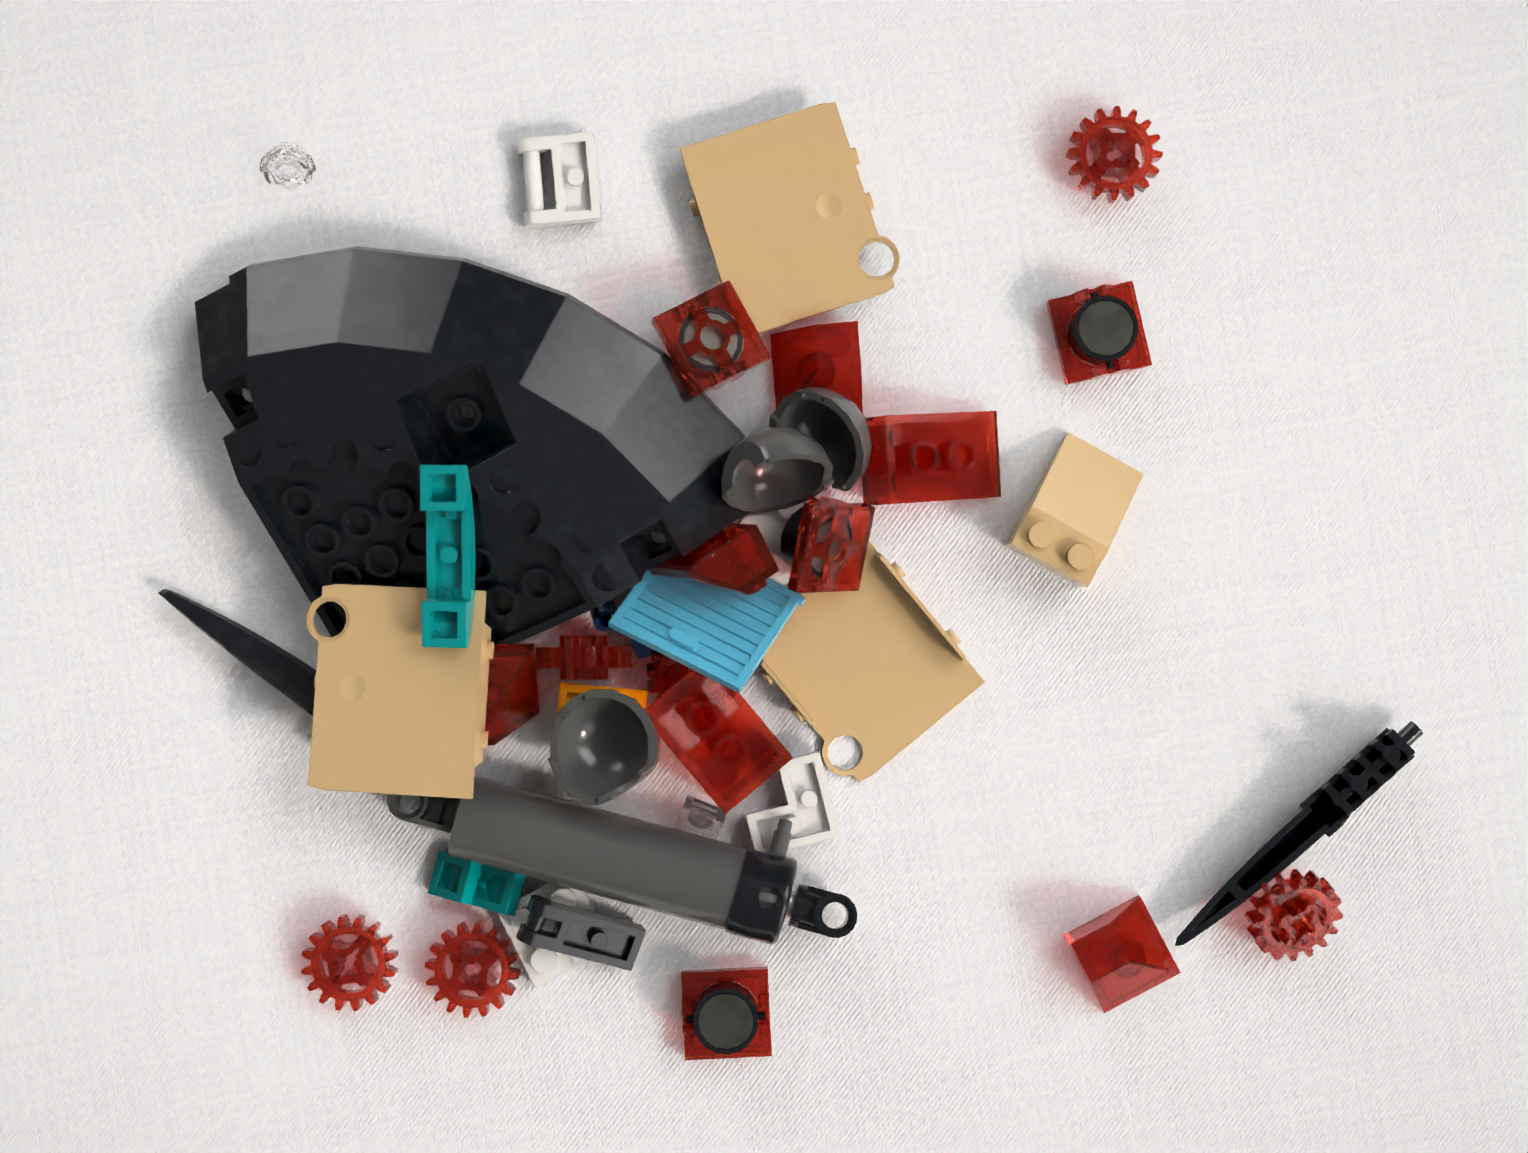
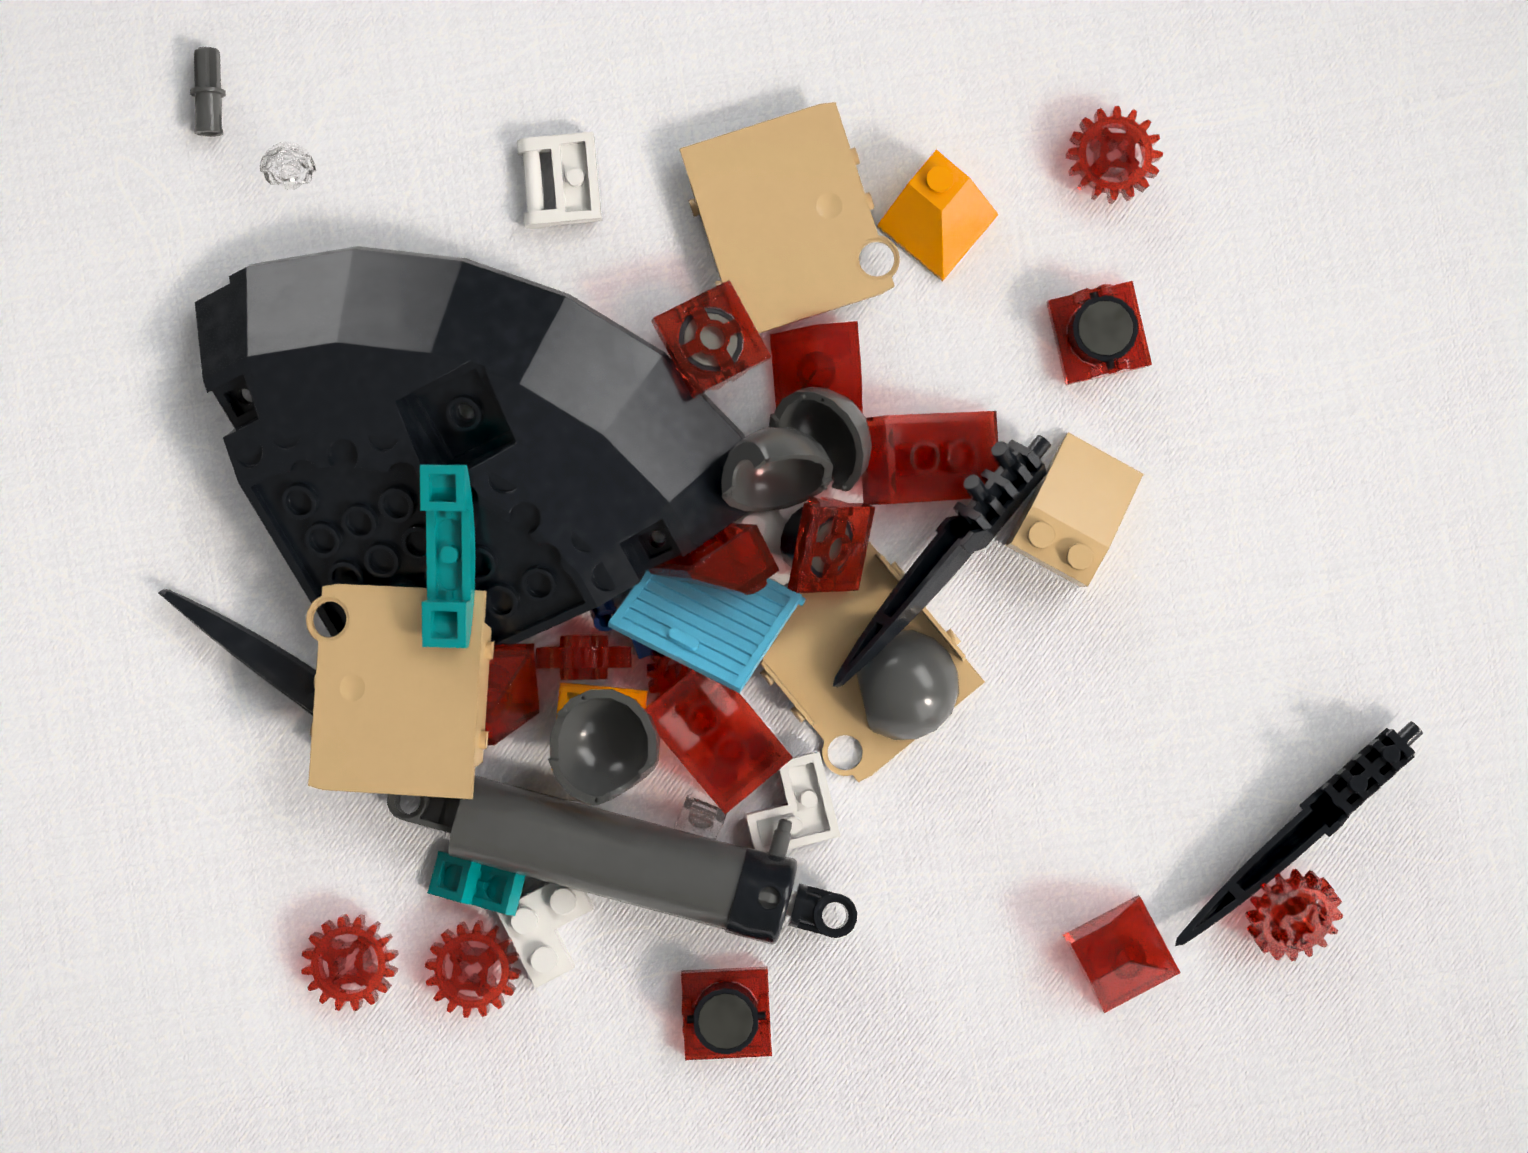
(207, 92): none -> dark grey axle
(582, 933): black plate -> none
(909, 687): none -> dark grey cylinder
(938, 215): none -> light orange slope
(956, 541): none -> black piece

